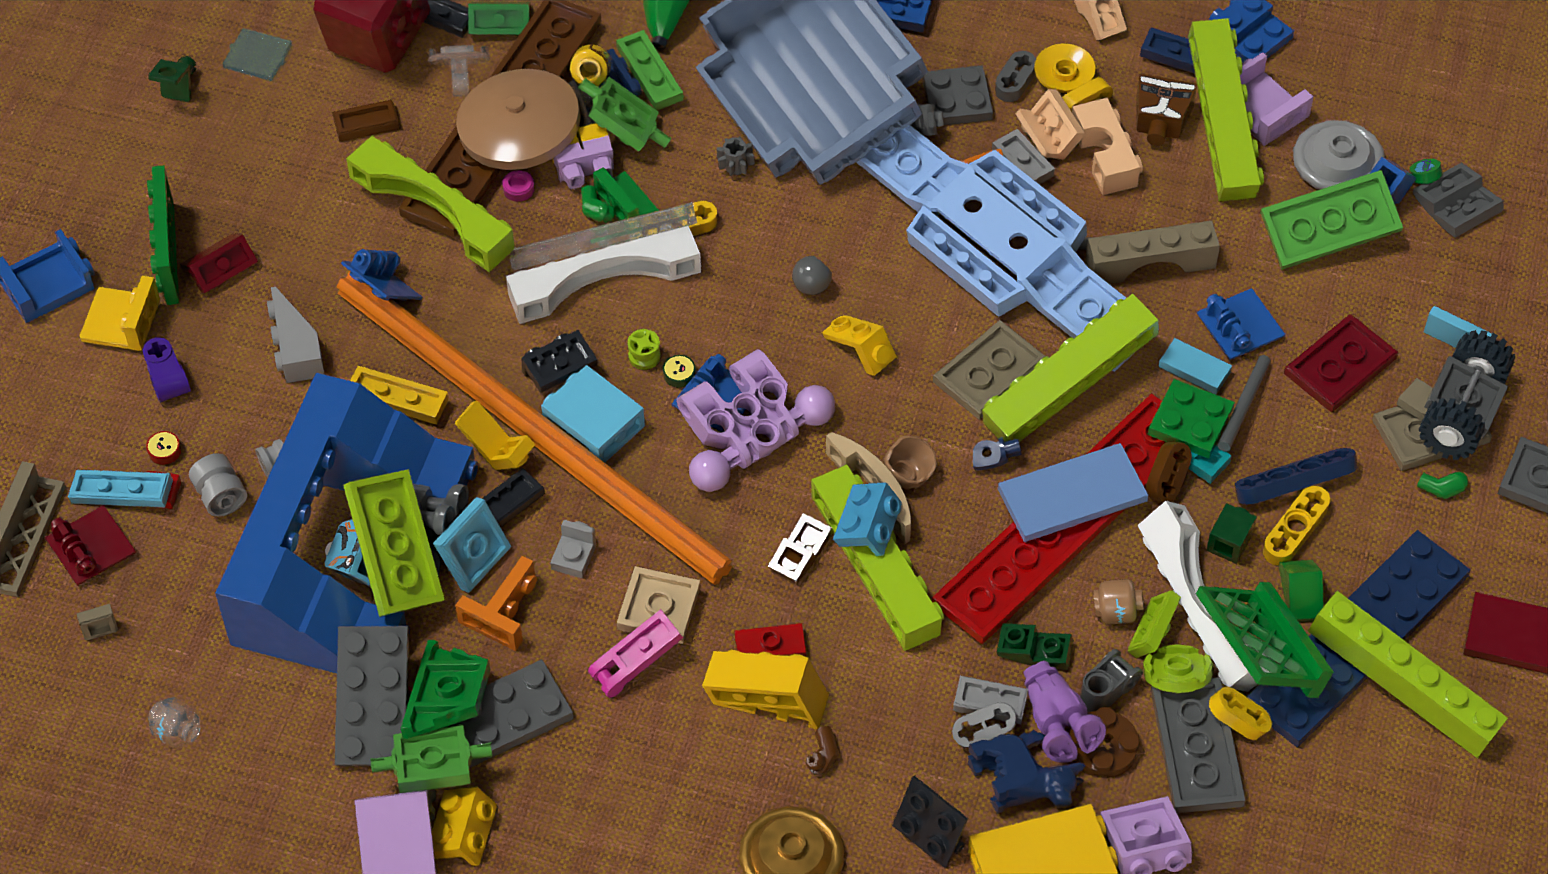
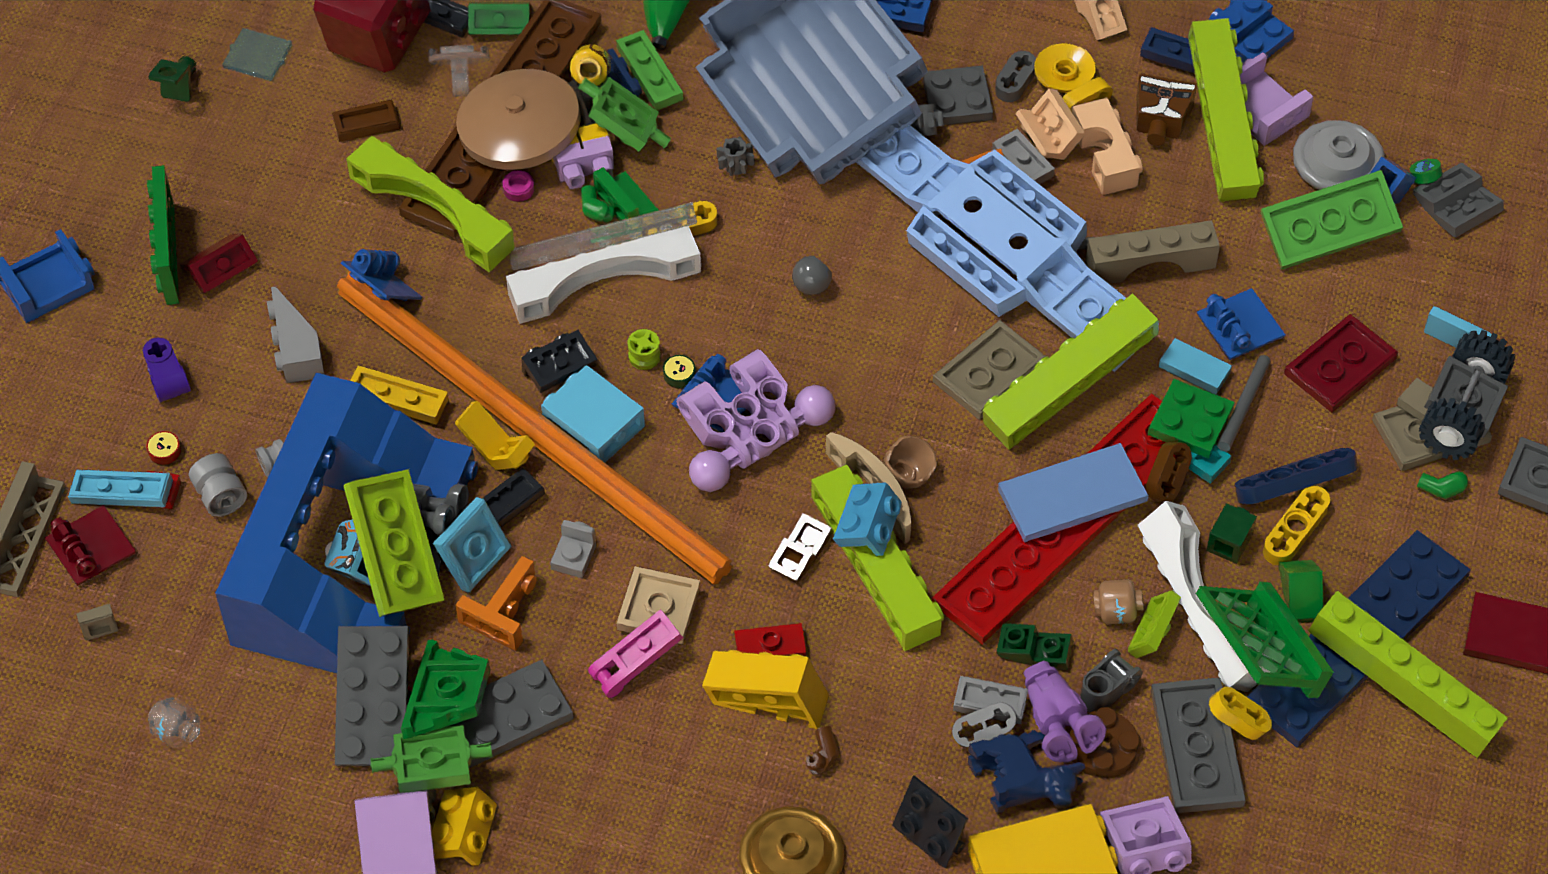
(122, 316): yellow bracket -> none
(866, 337): yellow bracket -> none
(999, 453): piece -> none
(1178, 669): lime tile -> none

